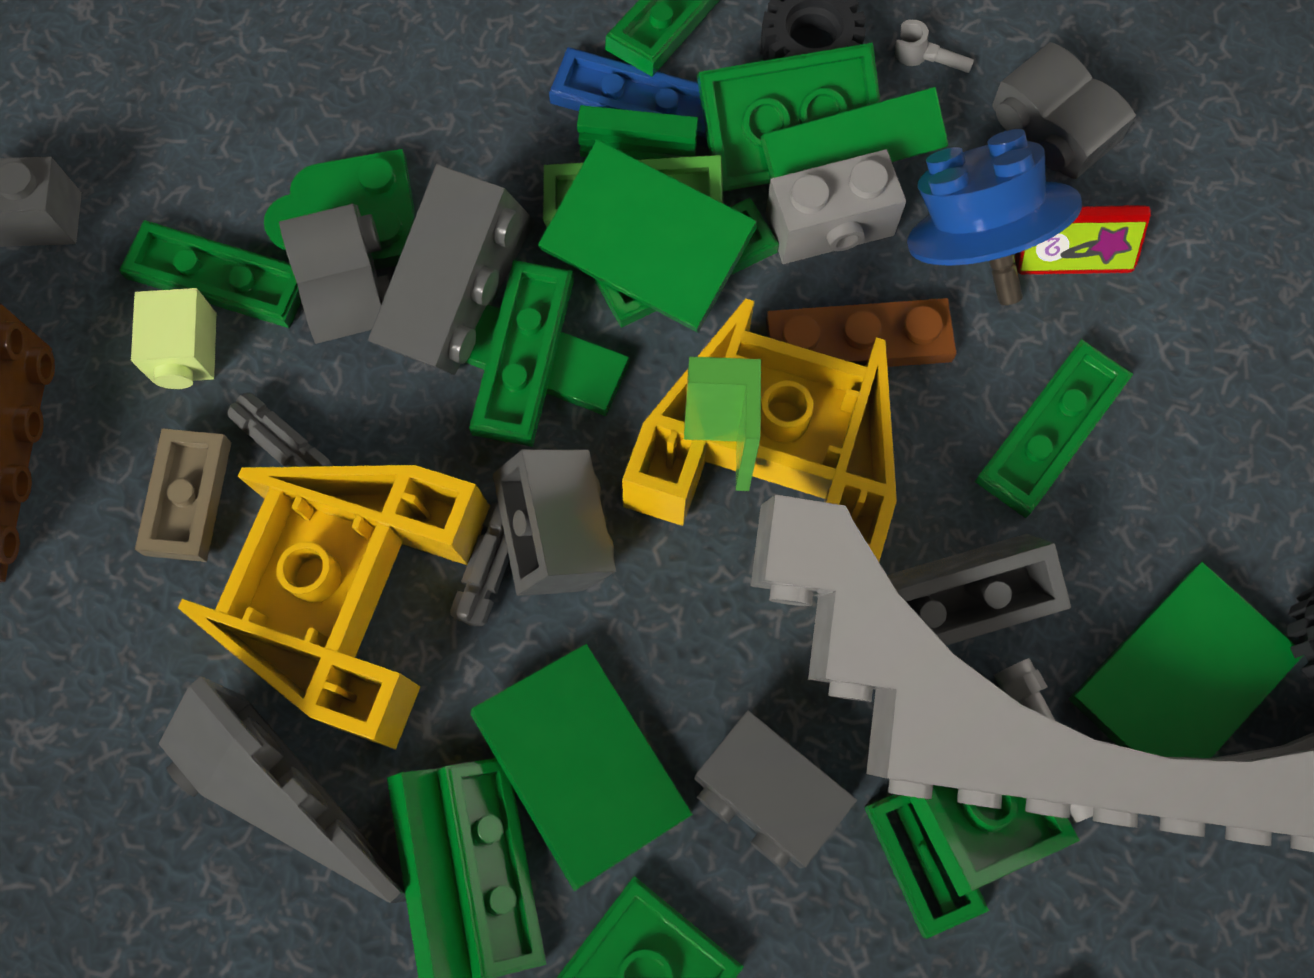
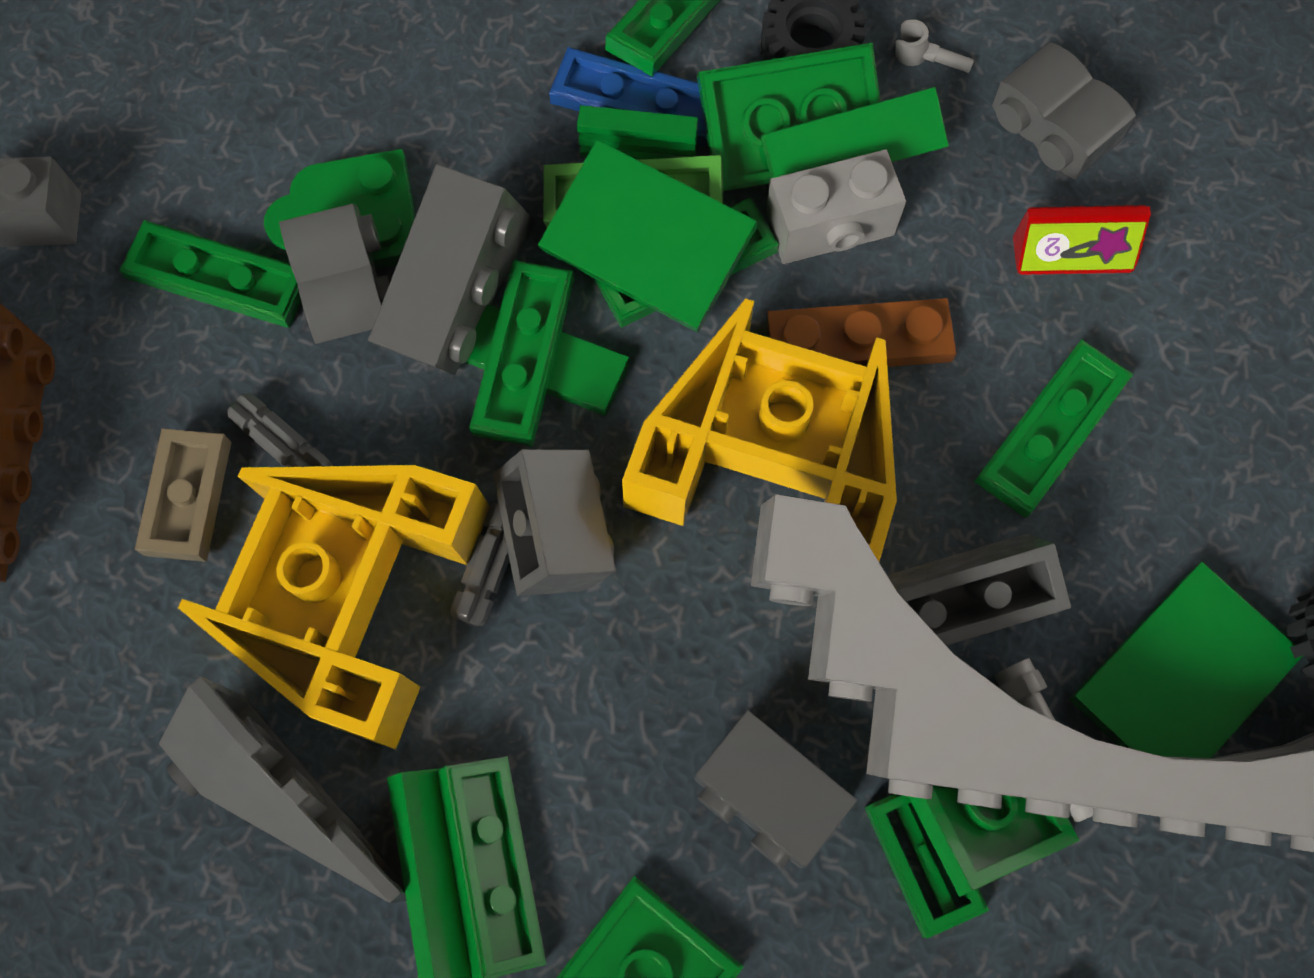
(174, 337): yellowish green brick -> none
(580, 766): green tile -> none
(726, 406): bright green panel -> none
(990, 207): blue piece -> none

